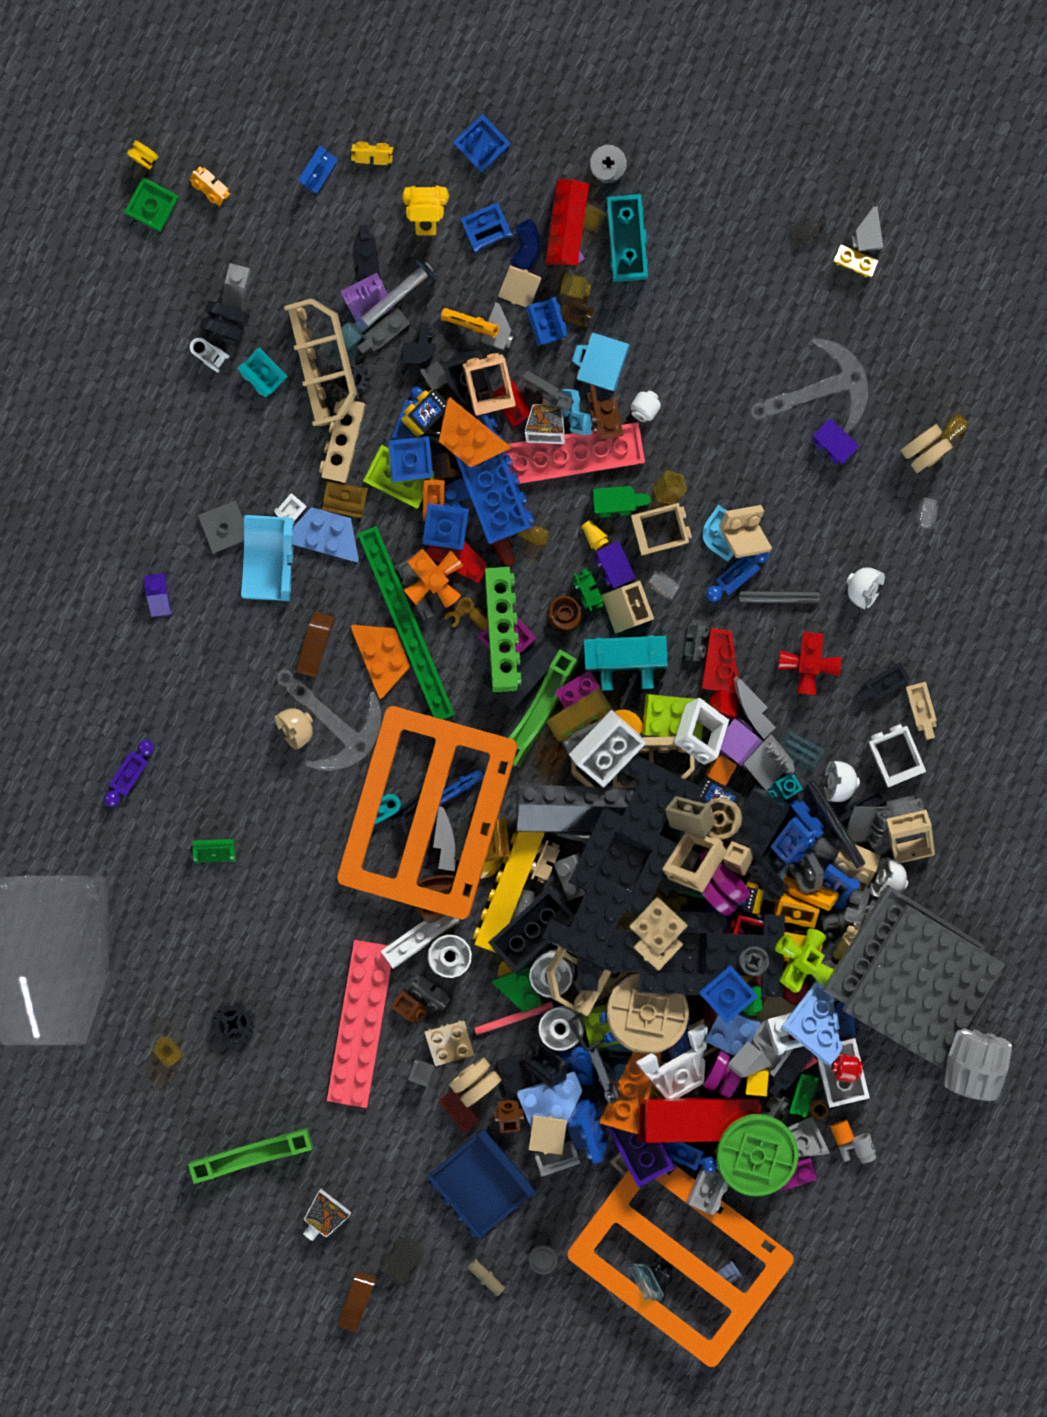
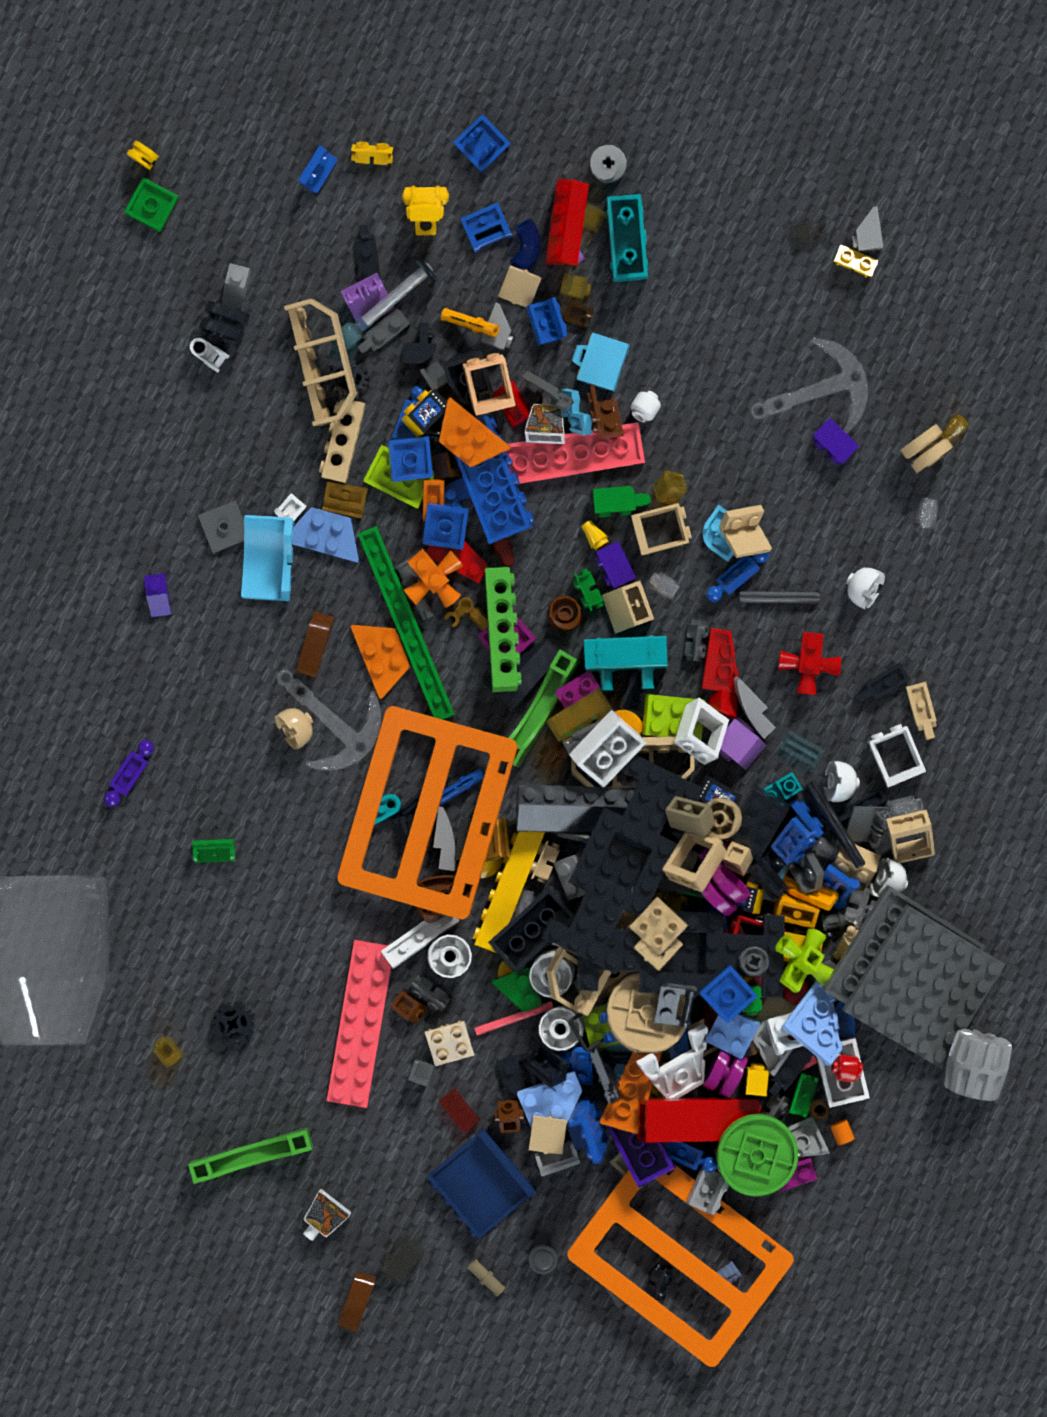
(202, 179): light orange hinge -> none
(262, 373): teal bracket -> none
(473, 1080): tan wheel -> none
(536, 535): clear yellow cone -> none
(646, 1282): clear light blue tile -> none
(668, 1004): none -> plate
(721, 770): orange panel -> none
(748, 1061): light grey slope -> none
(769, 762): light grey hinge -> none
(863, 1147): light grey piece -> none

